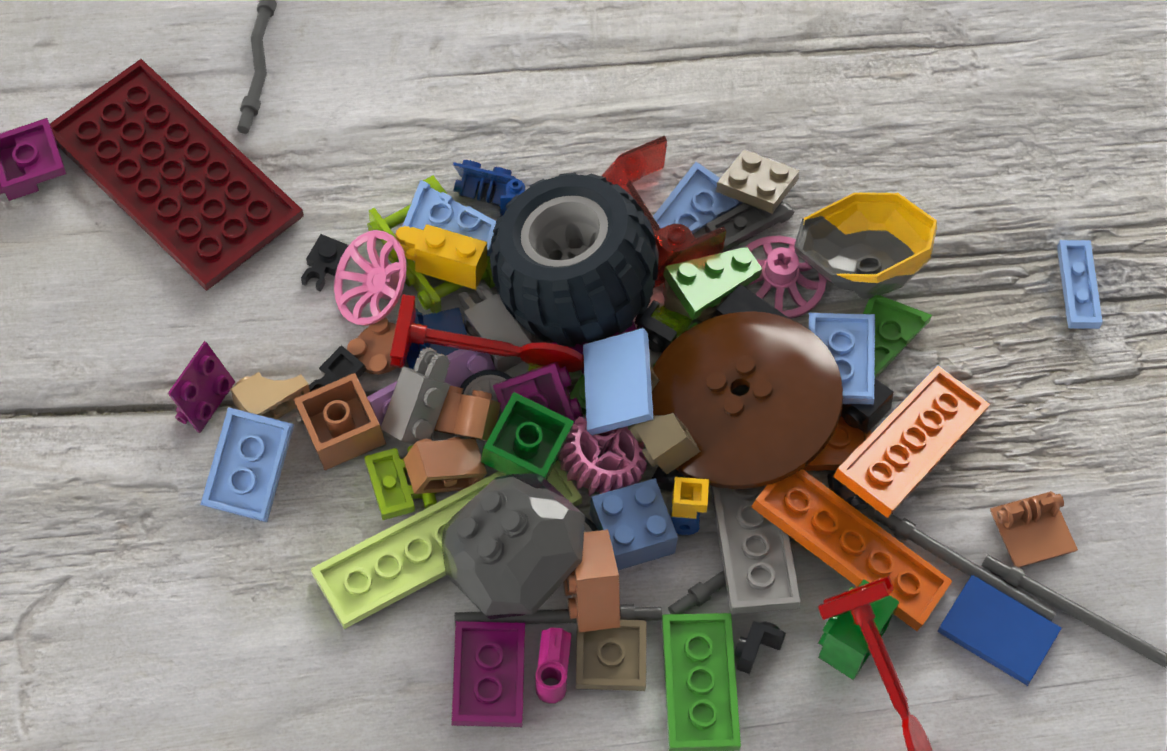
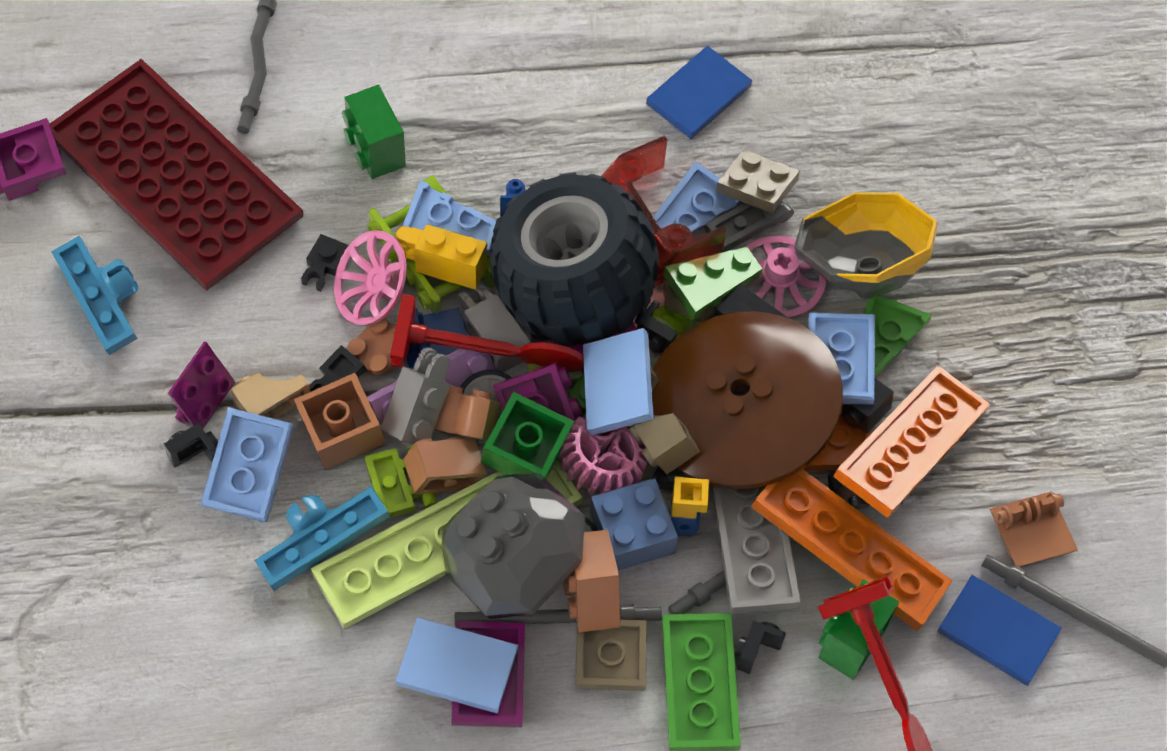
(99, 292): none -> dark azure plate
(189, 443): none -> black bracket
(320, 534): none -> dark azure plate
(374, 132): none -> green brick
(457, 665): none -> light blue tile
(473, 174): blue hinge -> none
(553, 663): dark pink piece -> none
(699, 92): none -> blue tile
(906, 530): dark grey bar -> none
(1079, 284): light blue plate -> none

